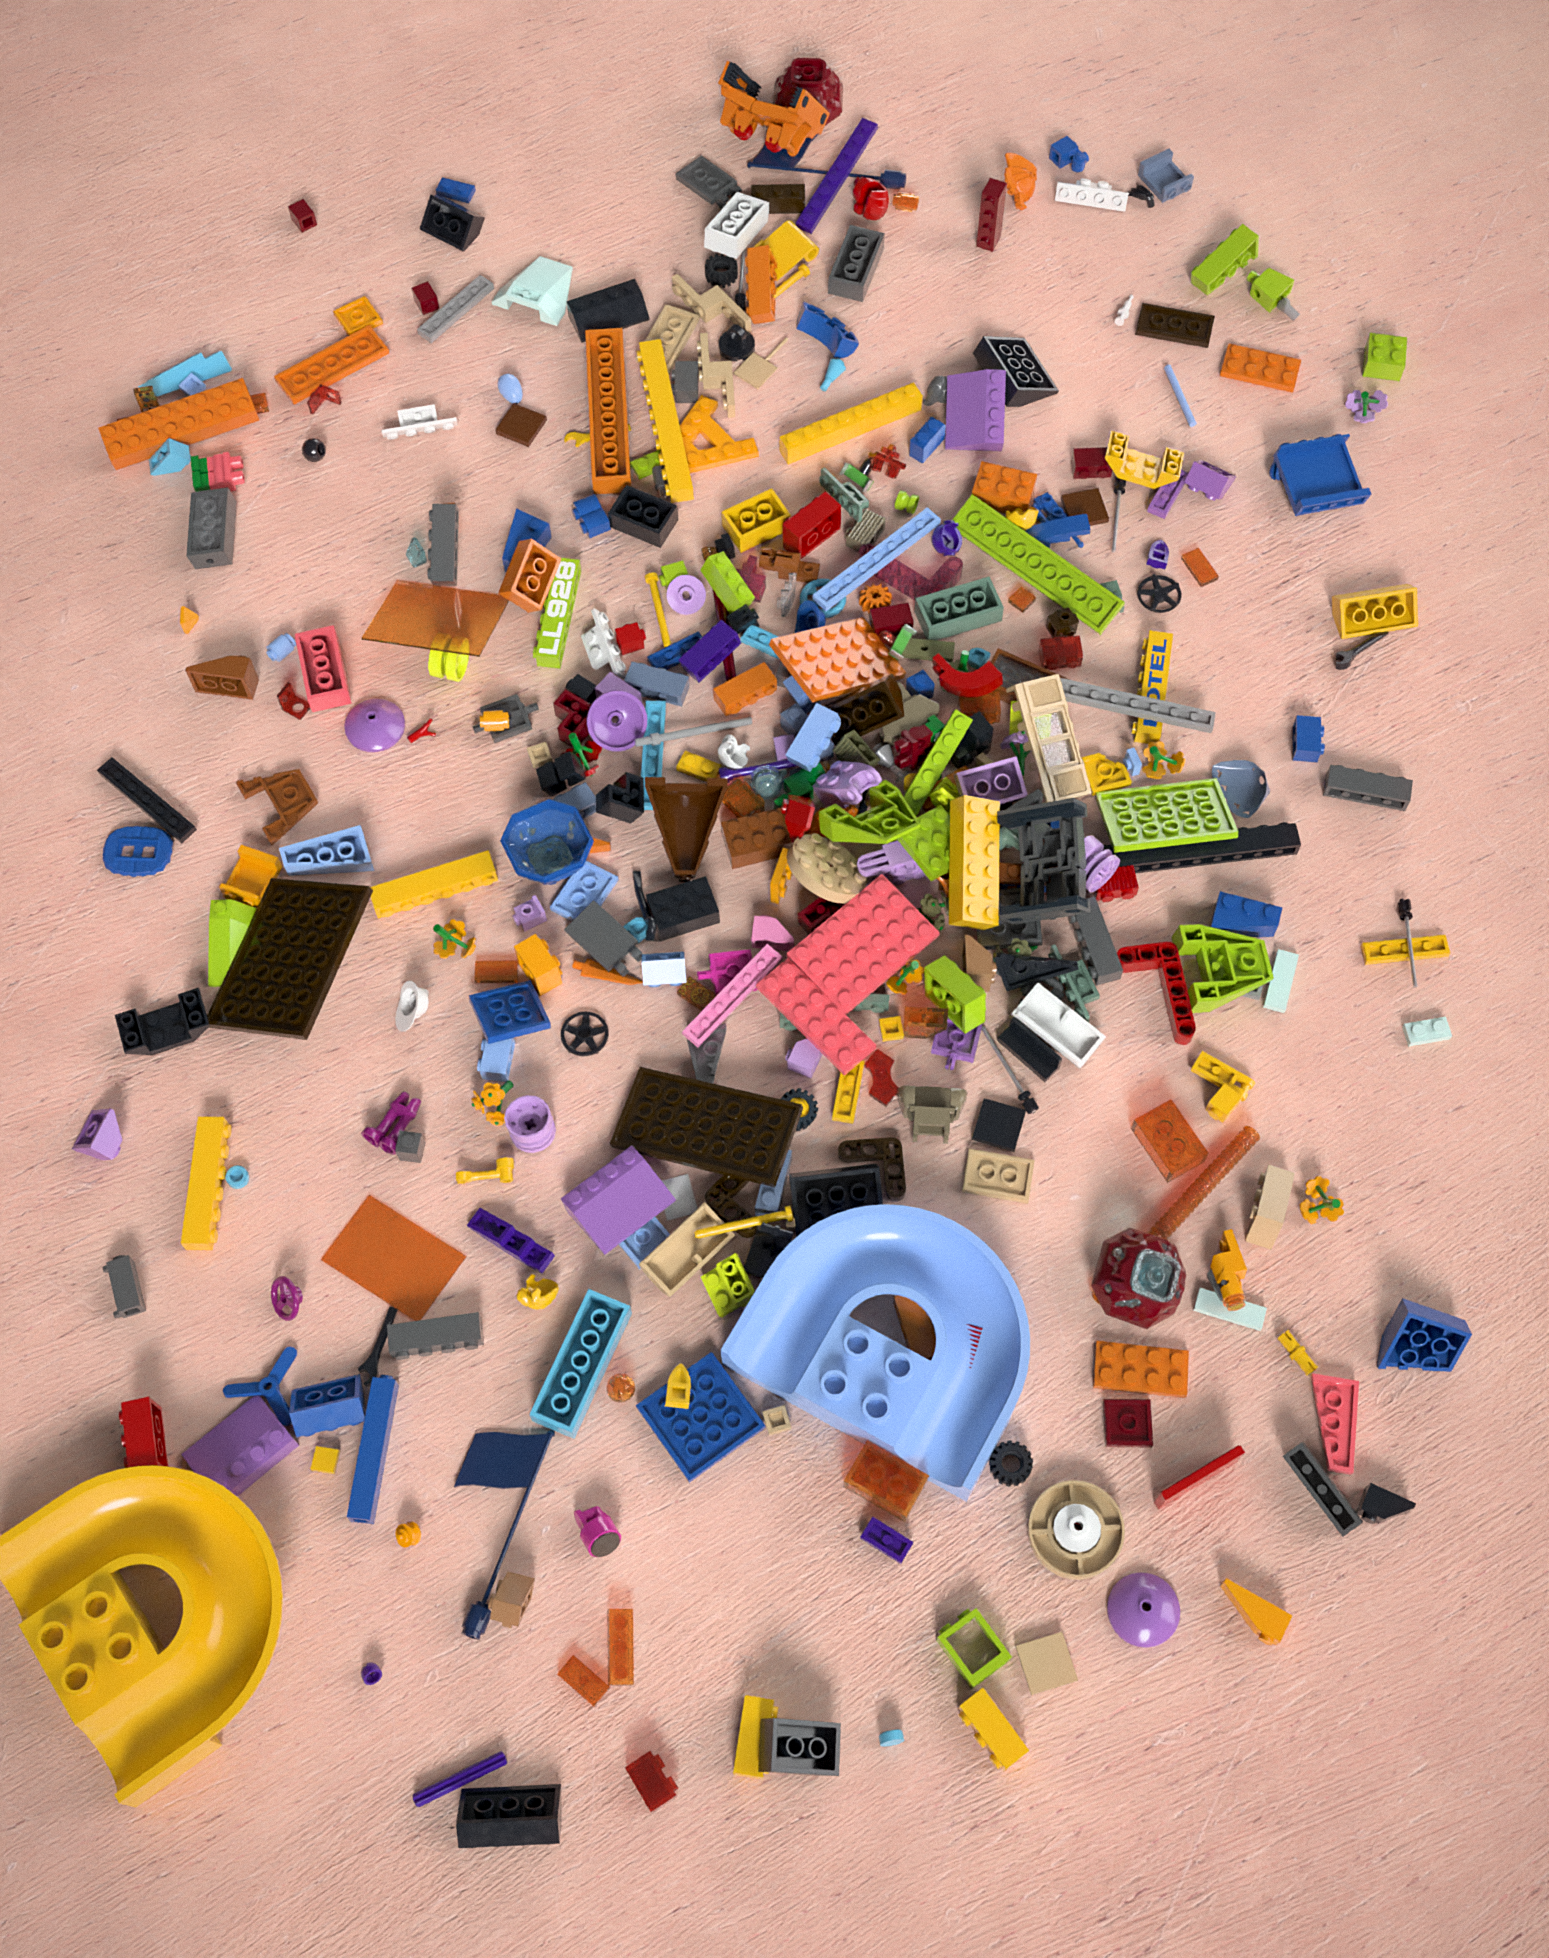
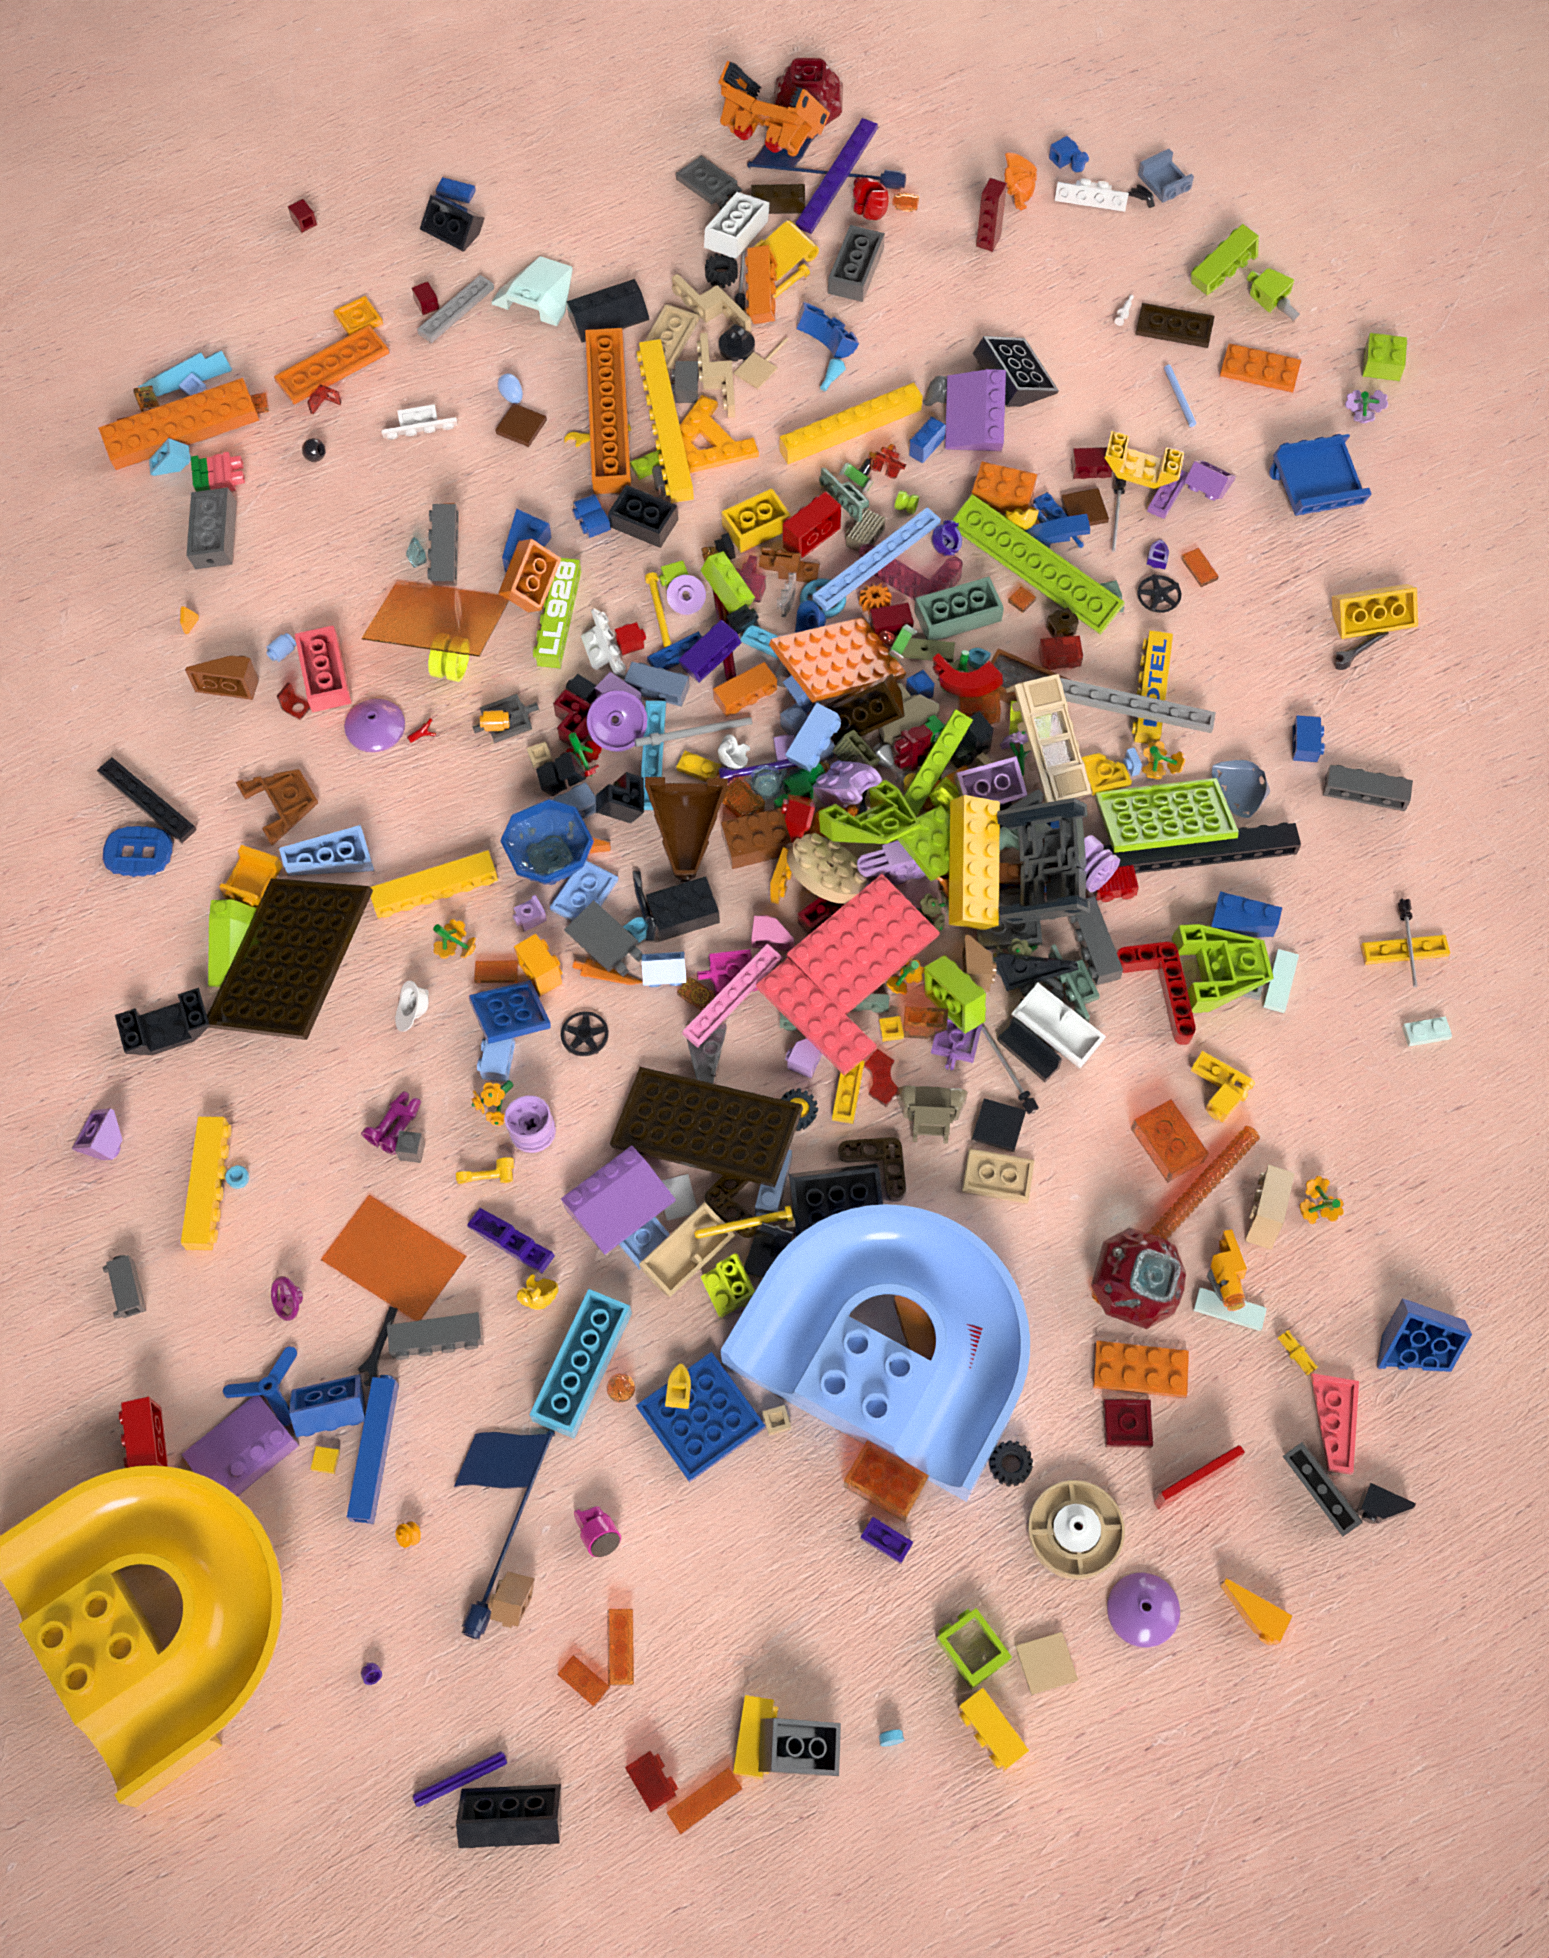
(704, 1801): none -> clear orange tile

